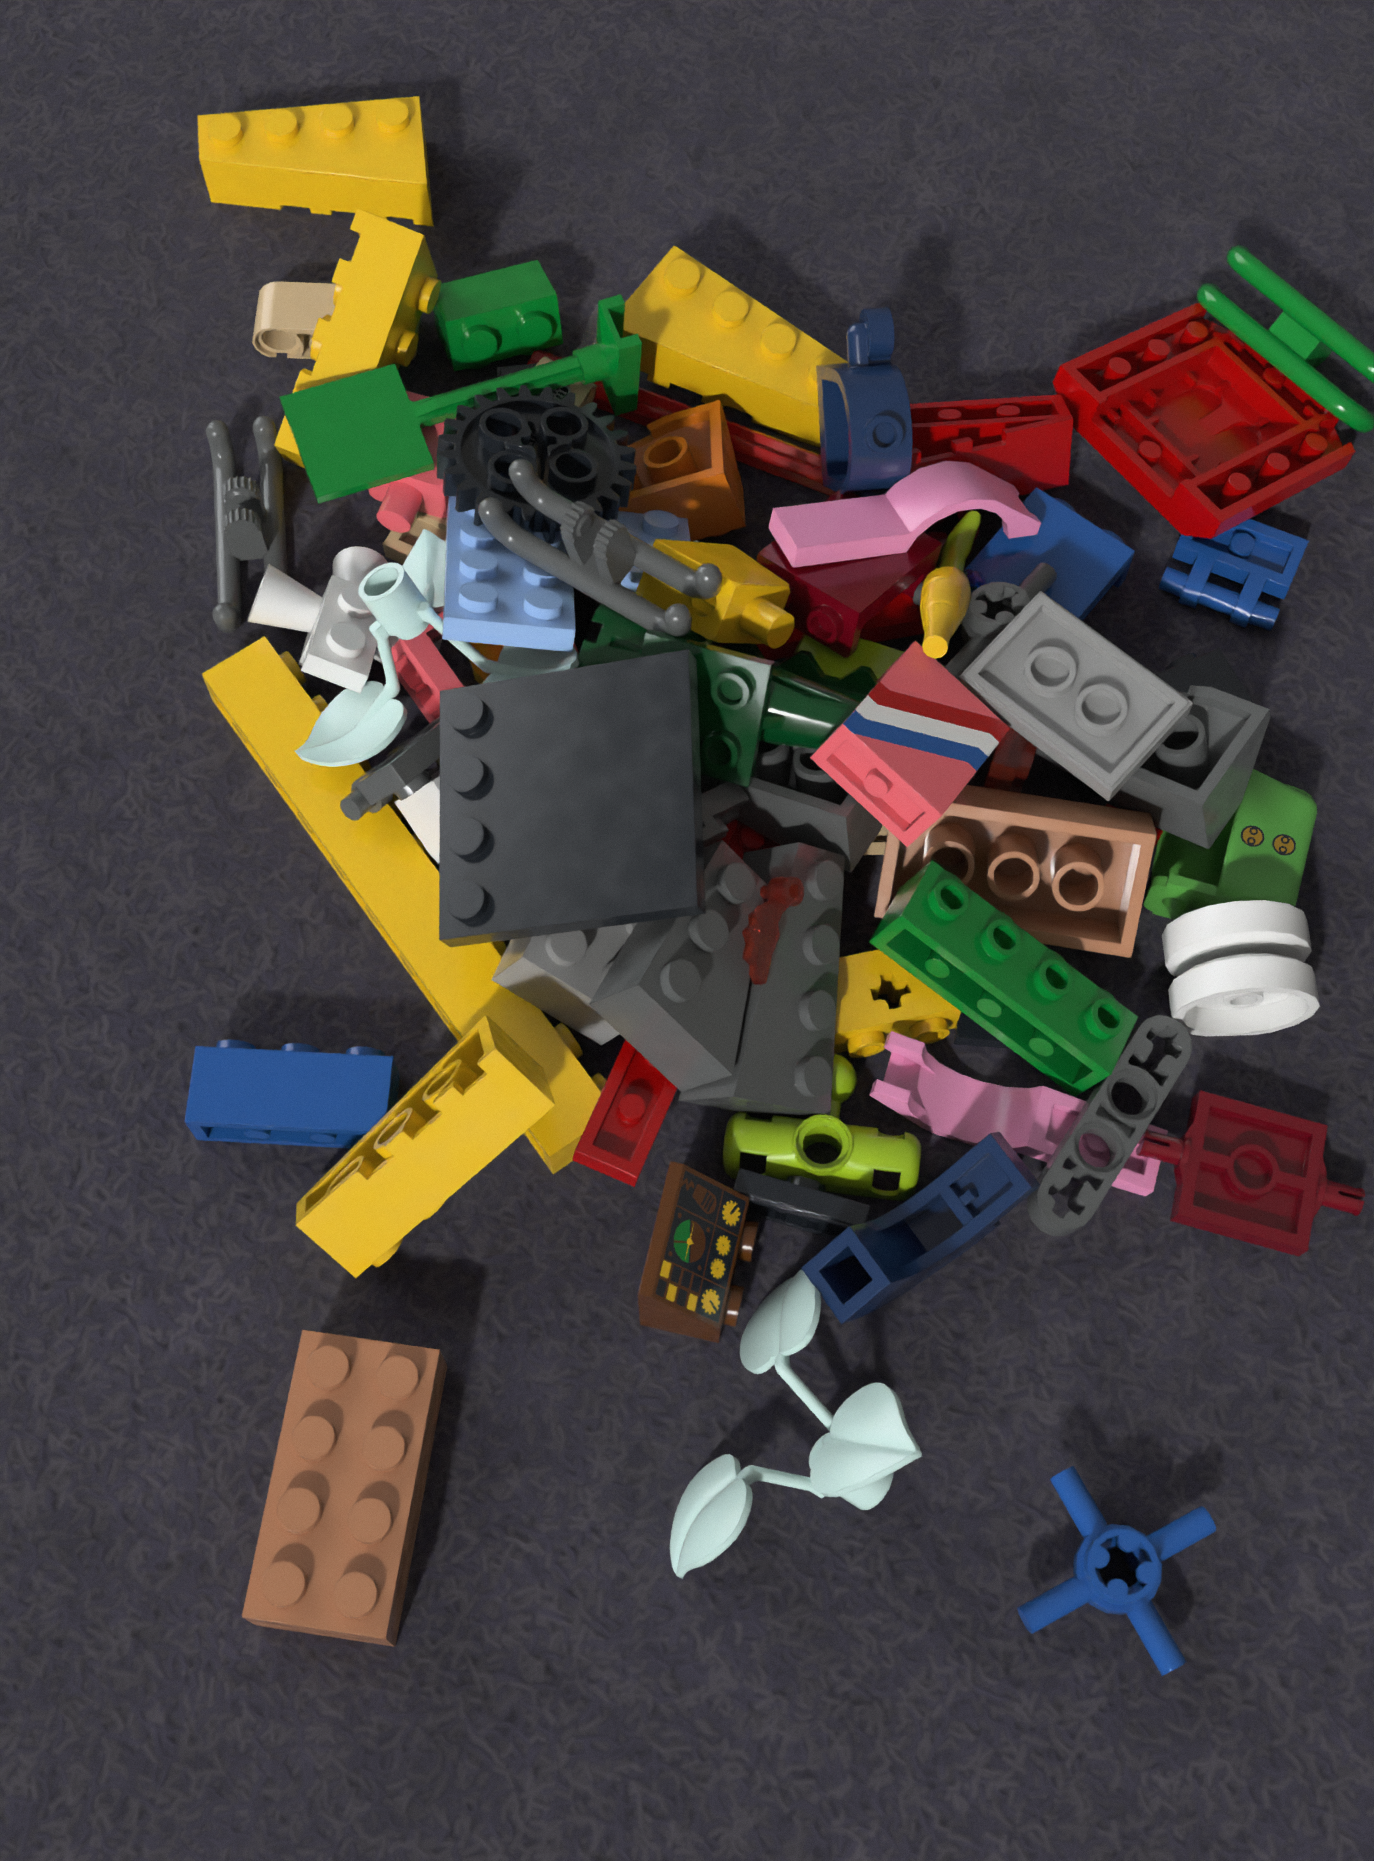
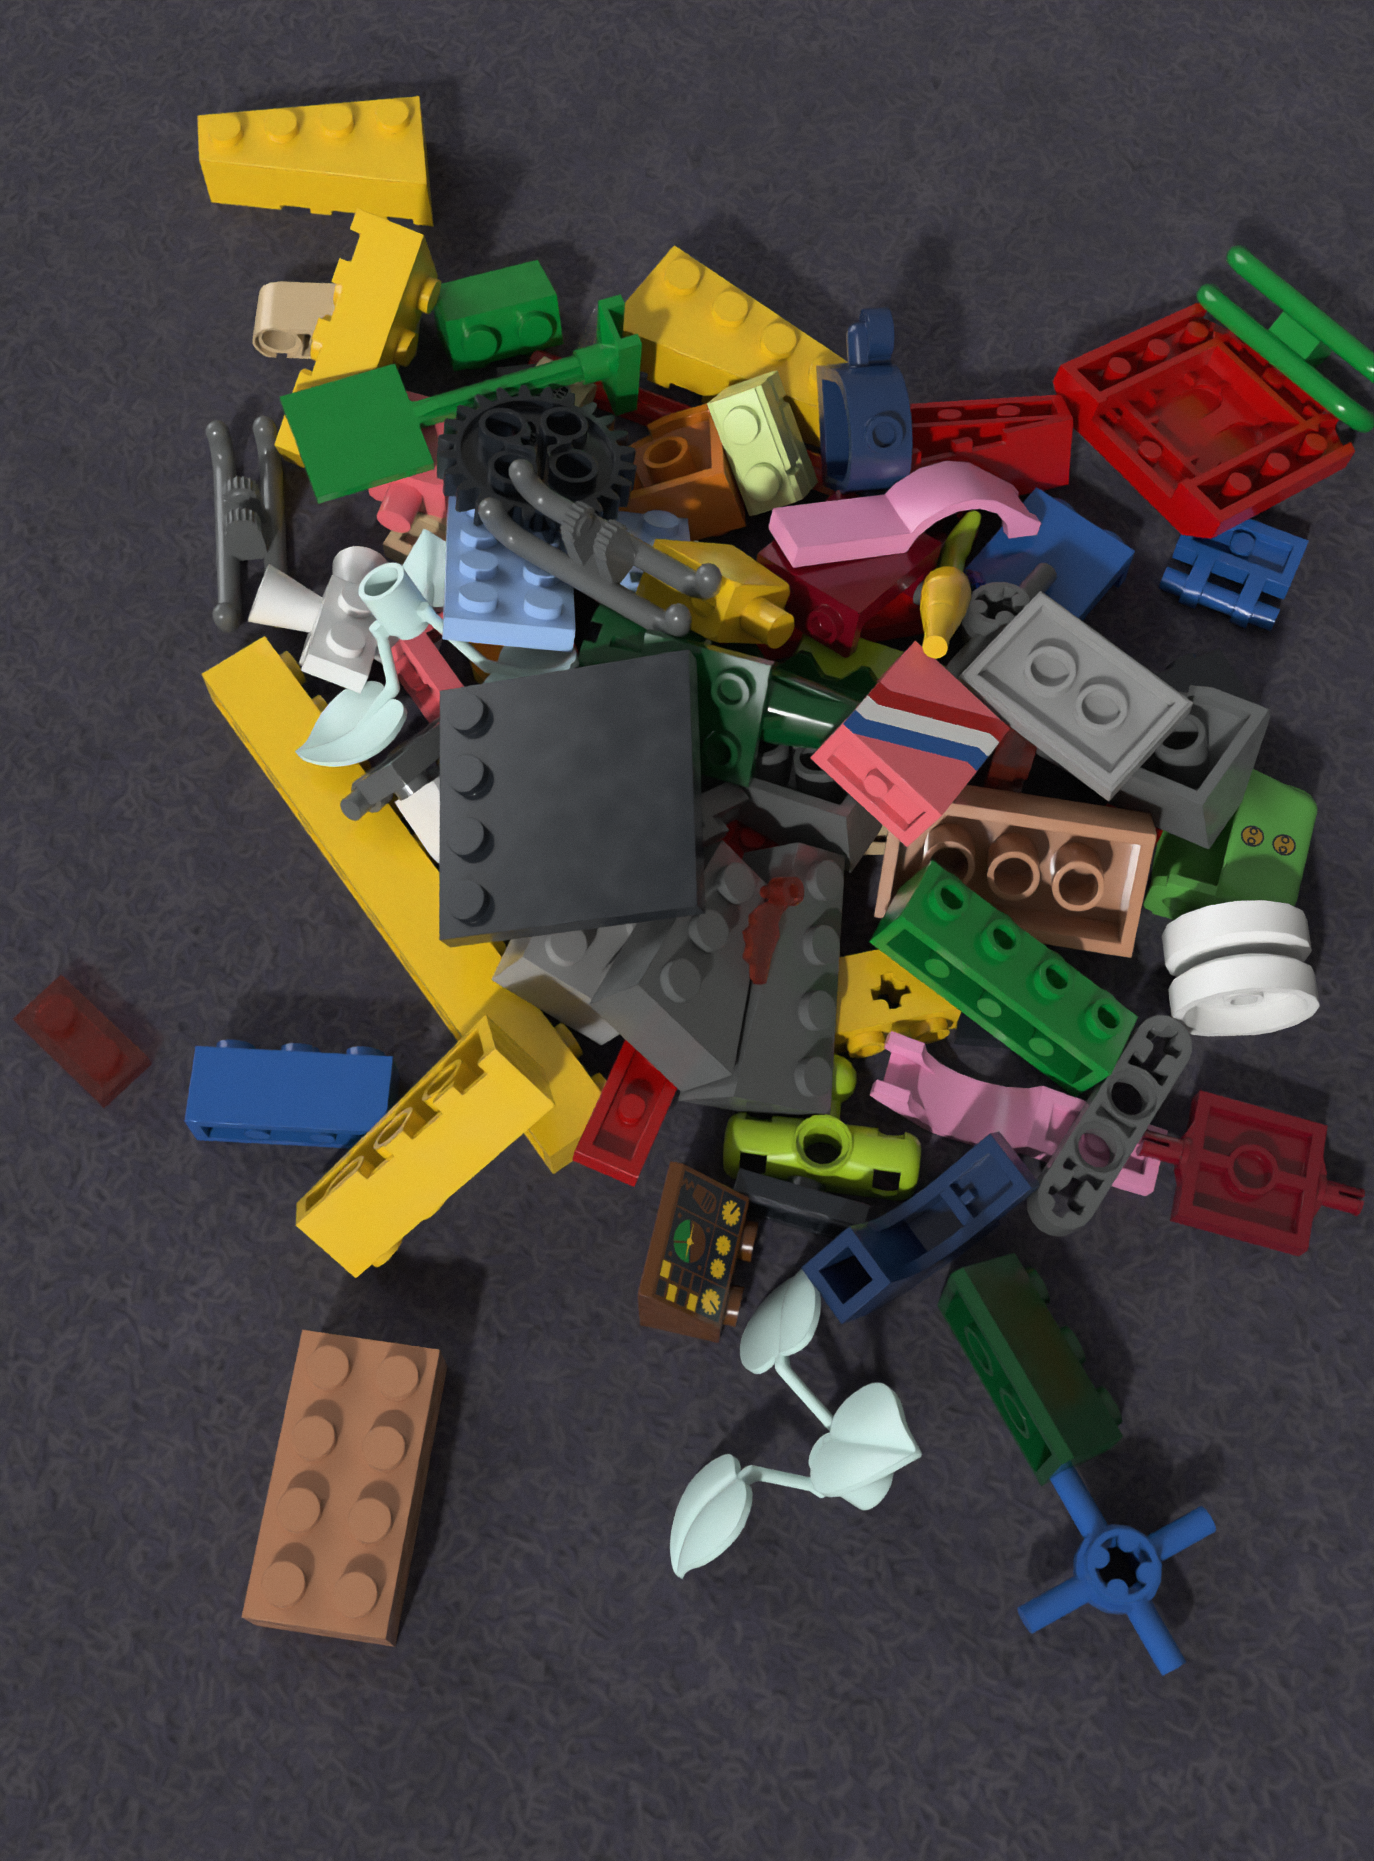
(82, 1041): none -> clear red plate
(763, 443): none -> yellowish green brick
(1029, 1365): none -> dark green slope

